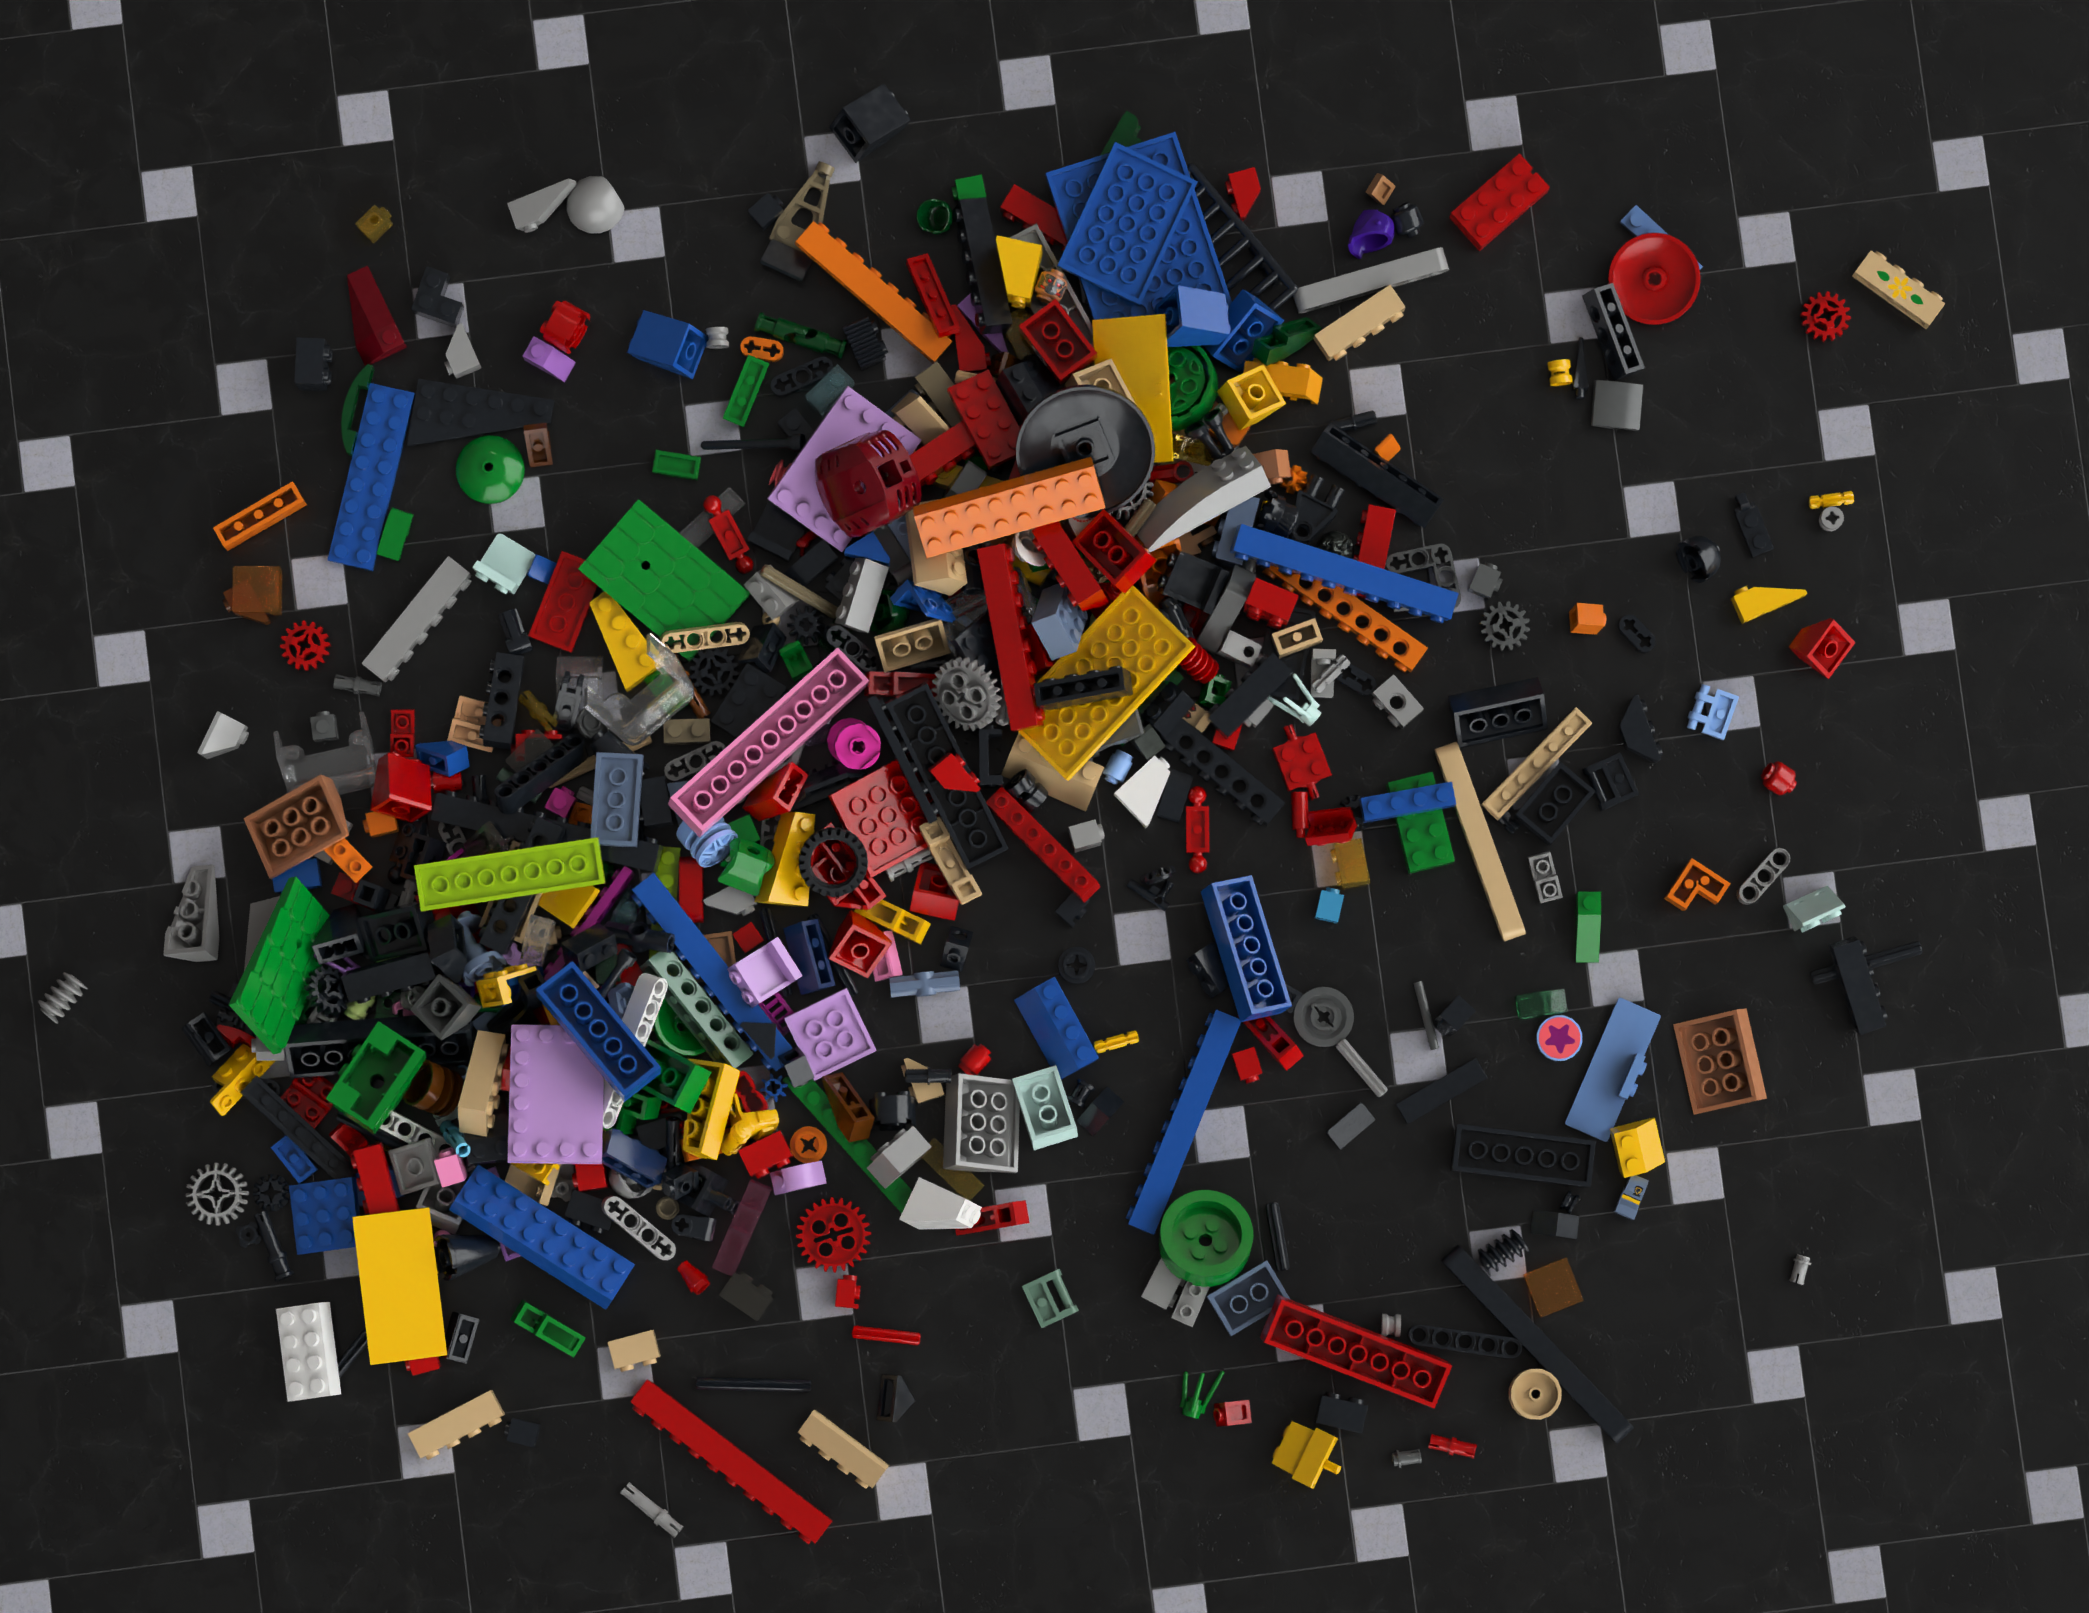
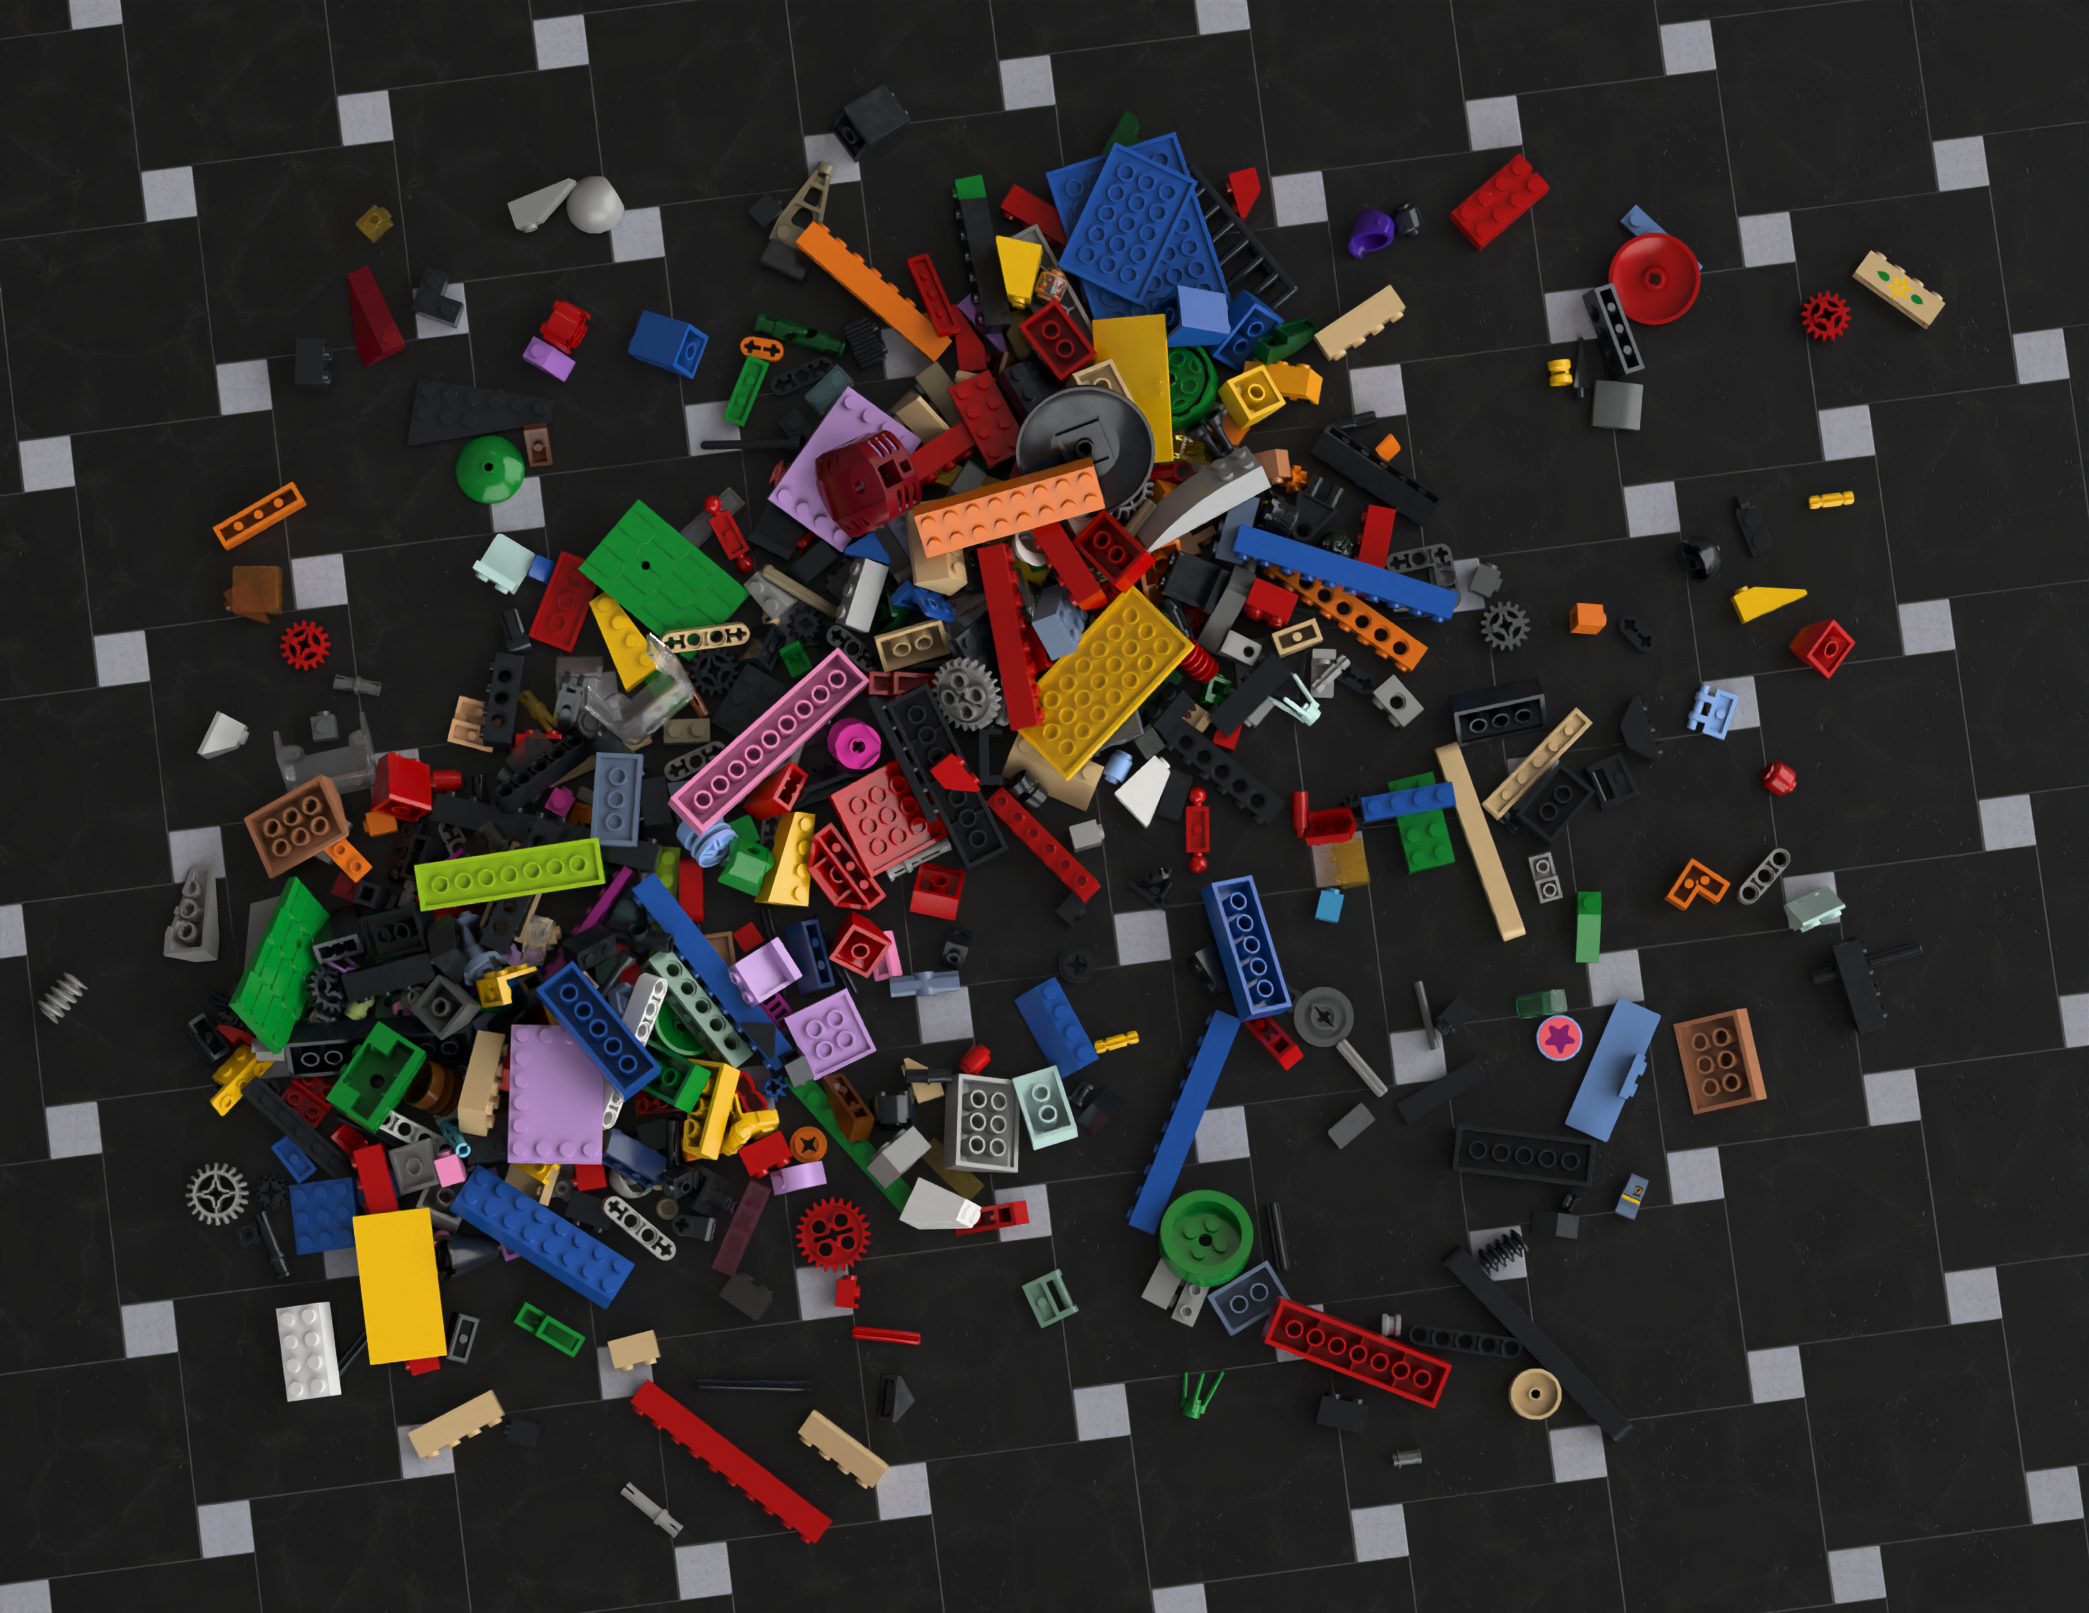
(307, 872): blue brick -> none
(362, 381): dark green slope -> none
(371, 477): blue plate -> none
(395, 534): green slope -> none
(402, 732): red slope -> none
(416, 620): light grey brick -> none
(443, 756): blue slope -> none
(461, 354): light grey slope -> none
(570, 904): yellow slope -> none
(641, 1106): green brick -> none
(676, 465): green tile -> none
(694, 1278): red cone -> none
(717, 337): light grey wheel -> none
(732, 901): light grey slope -> none
(833, 889): black tyre -> none
(897, 920): yellow slope -> none
(934, 216): dark green hair -> none
(949, 861): tan slope -> none
(1083, 688): black brick -> none
(1232, 1413): bracket -> none
(1247, 1065): red brick -> none
(1301, 762): red plate -> none
(1305, 1453): yellow piece -> none
(1370, 280): light grey beam -> none
(1380, 189): medium nougat plate -> none
(1452, 1446): red pin -> none
(1553, 1287): clear orange tile -> none
(1637, 1147): yellow slope -> none
(1800, 1267): light grey pin -> none
(1828, 521): light grey wheel -> none

